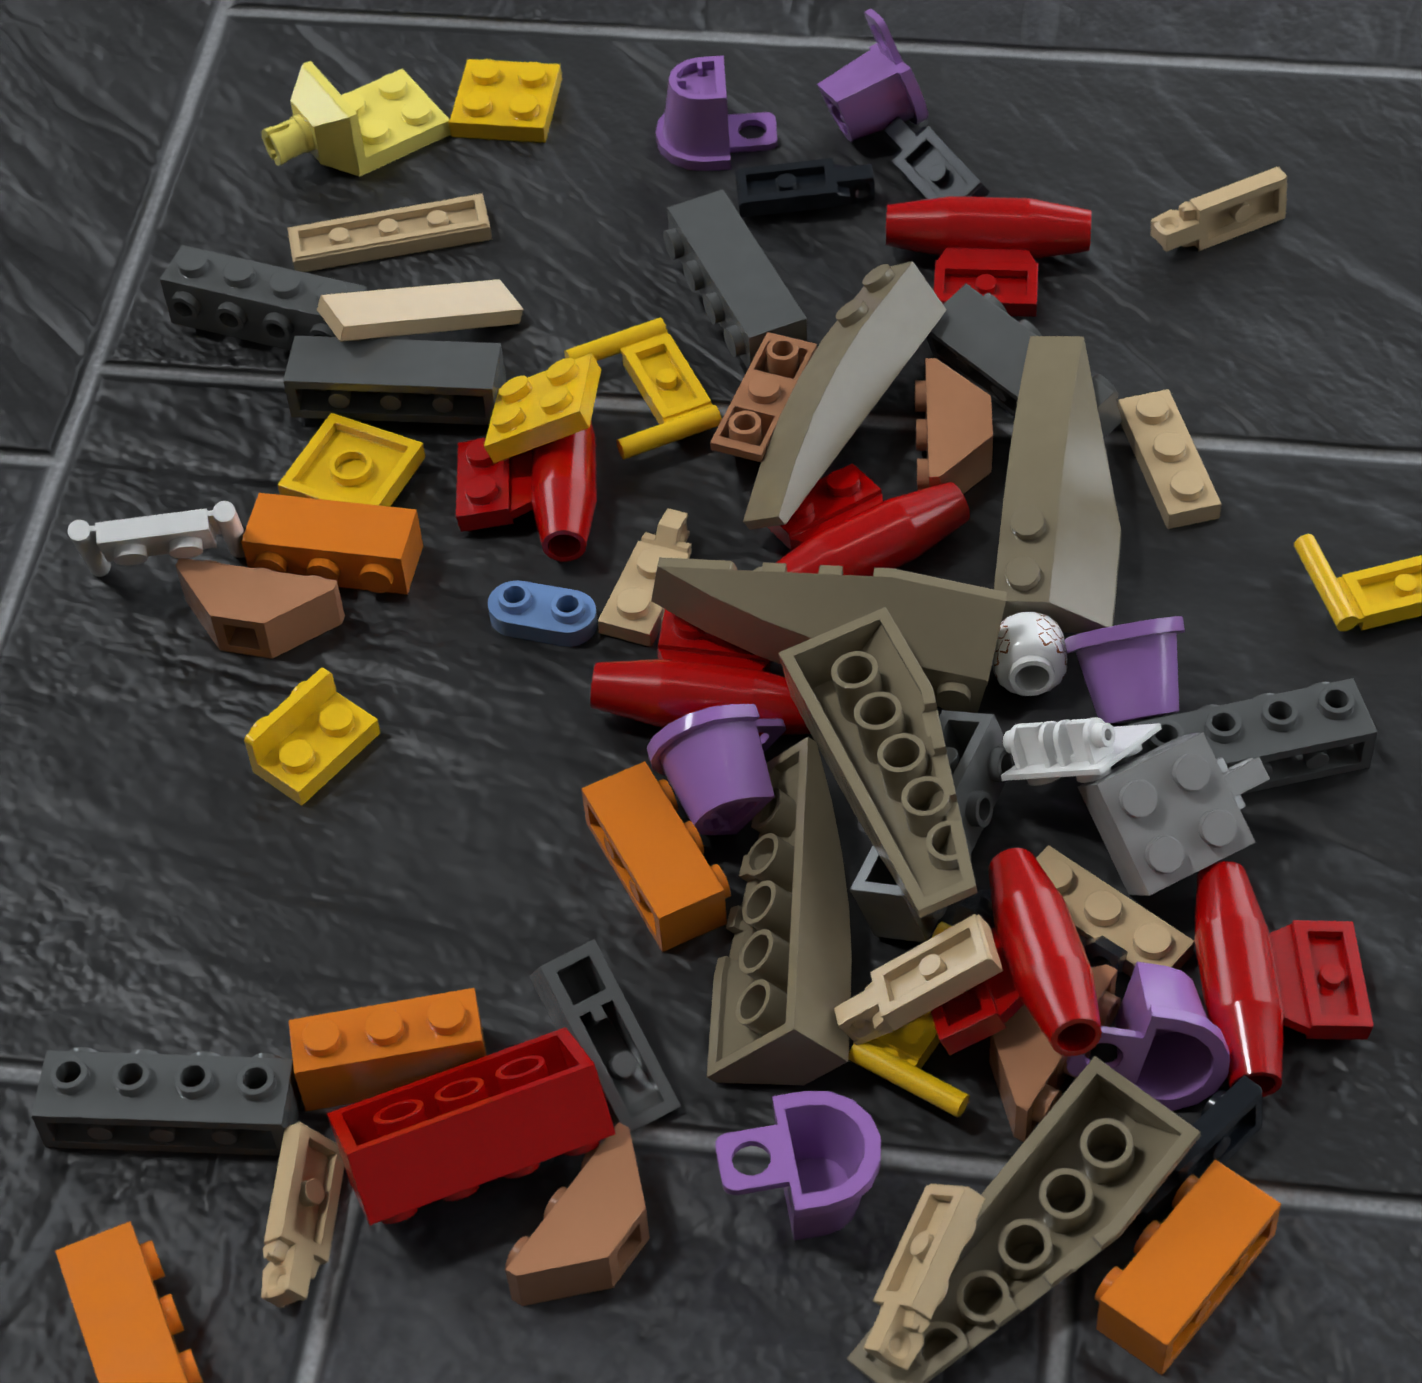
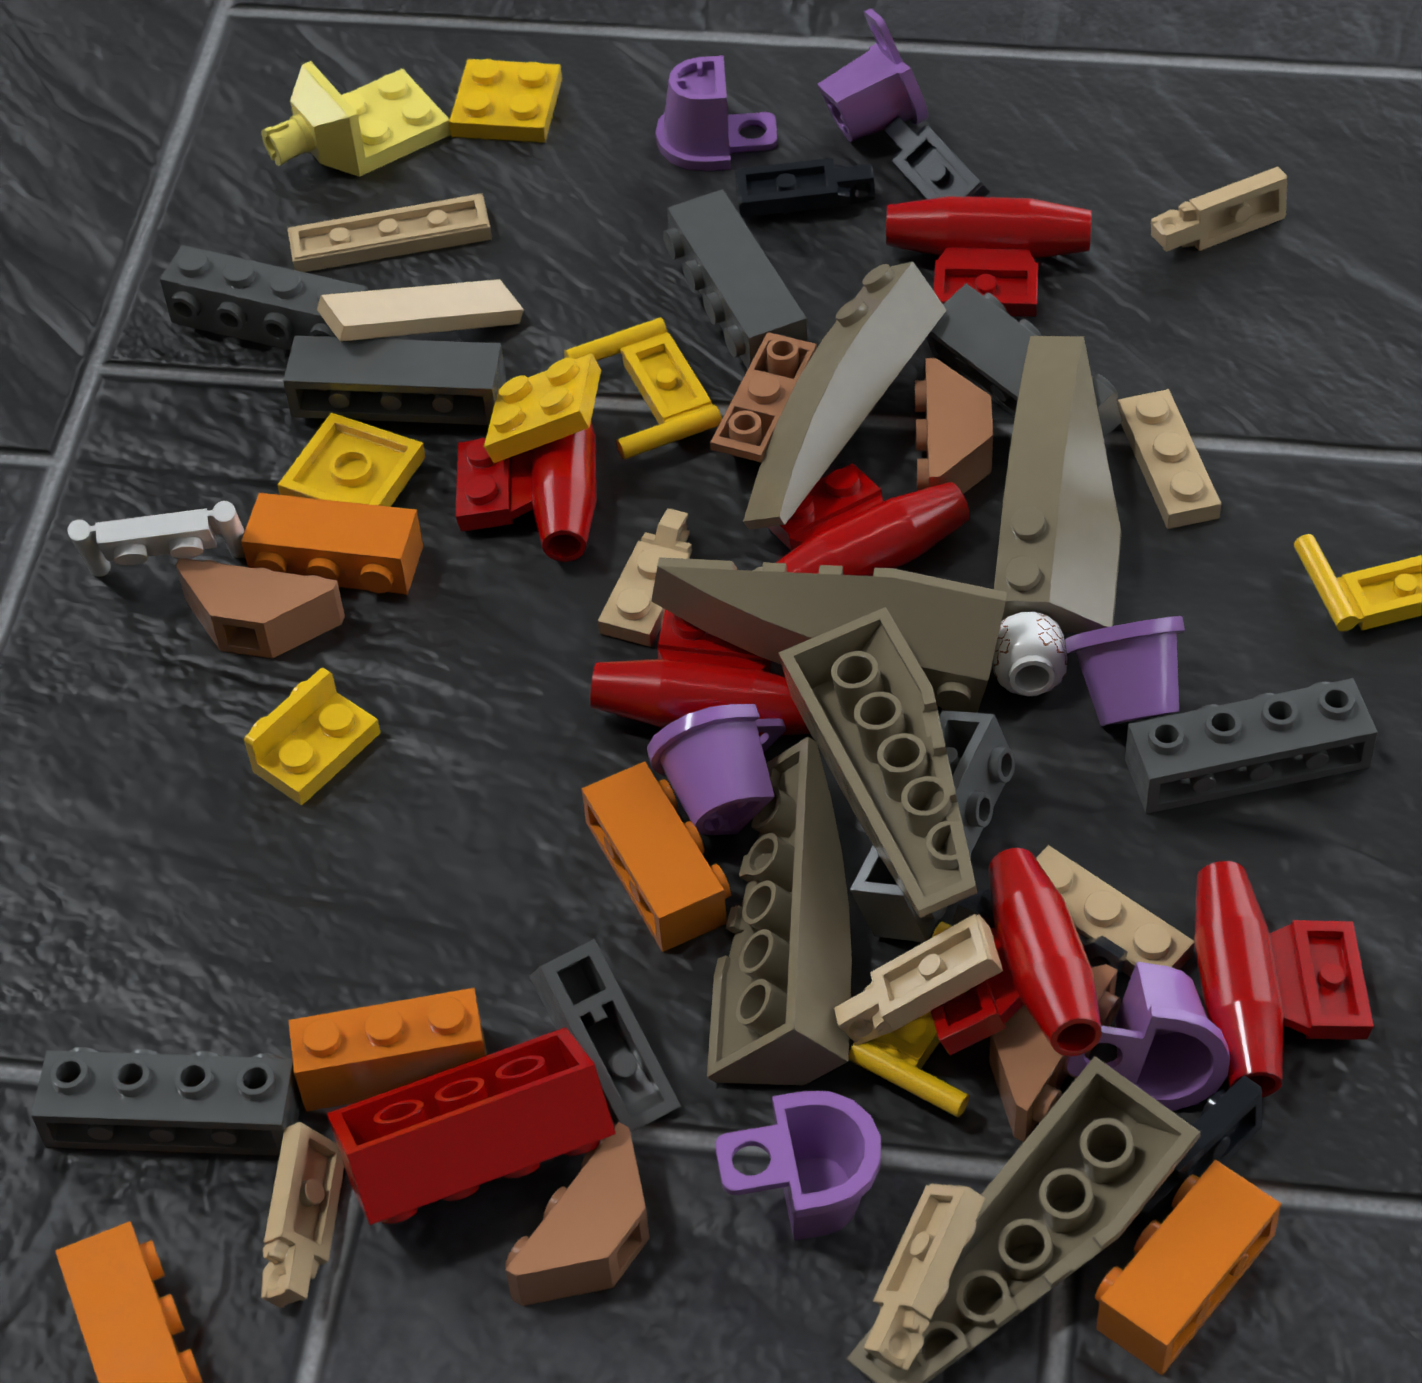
(537, 613): medium blue plate -> none
(1071, 748): white hinge -> none
(1172, 812): light grey hinge -> none

